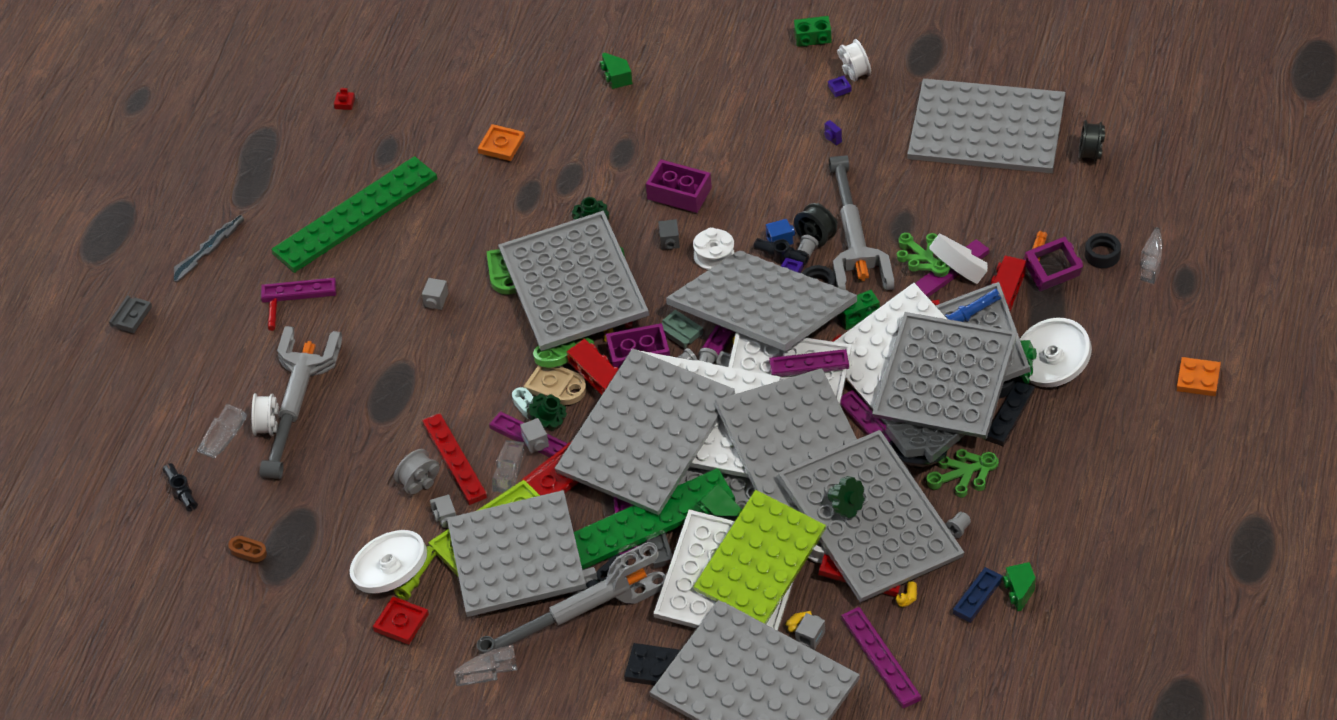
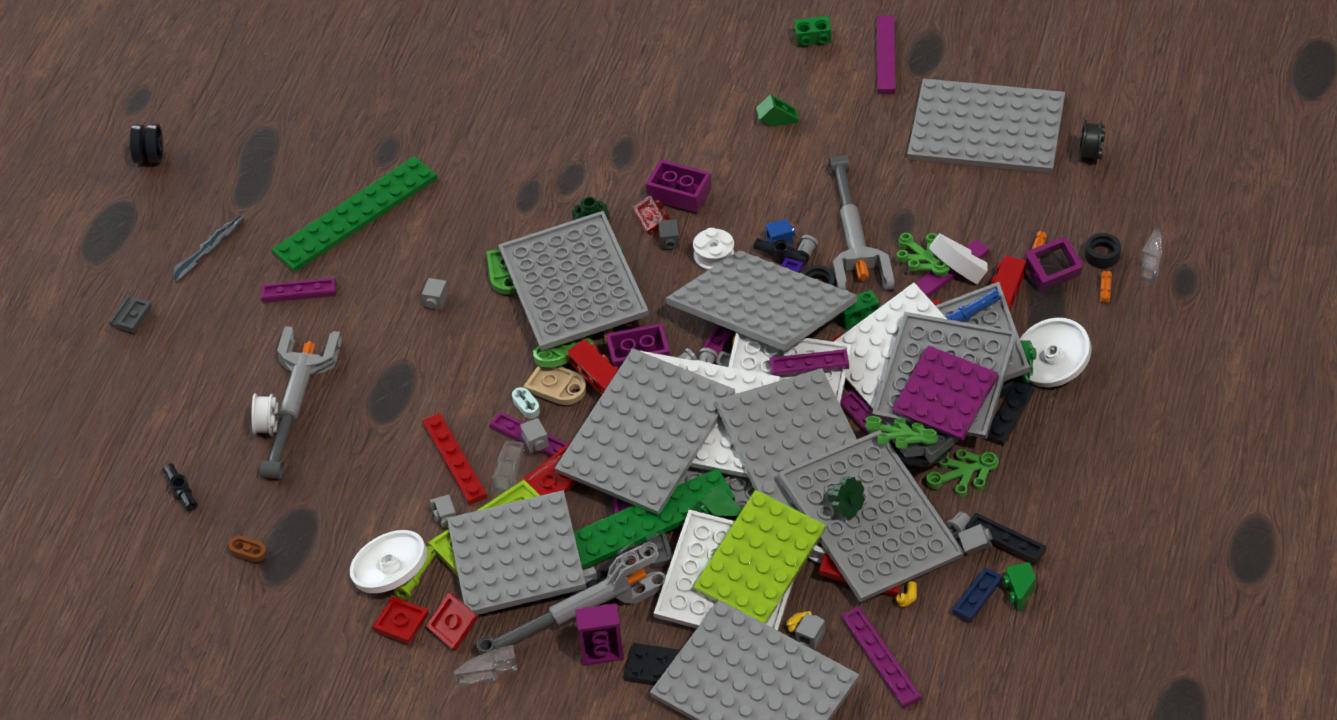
(146, 143): none -> black wheel
(222, 431): clear slope -> none
(272, 314): red wheel -> none
(344, 99): red tile -> none
(416, 471): light grey wheel -> none
(452, 621): none -> red plate
(501, 142): orange plate -> none
(547, 410): dark green plant -> none
(599, 634): none -> magenta brick
(616, 70): green slope -> none
(650, 212): none -> clear red bracket
(681, 329): sand green plate -> none
(776, 112): none -> green slope
(816, 222): pearl dark grey wheel -> none
(833, 132): dark purple plate -> none
(839, 86): dark purple plate -> none
(854, 60): white wheel -> none
(885, 54): none -> magenta tile
(900, 431): none -> bright green plant
(945, 393): none -> magenta plate
(975, 539): none -> light grey brick
(1010, 539): none -> black plate
(1105, 290): none -> orange axle
(1198, 376): orange plate -> none

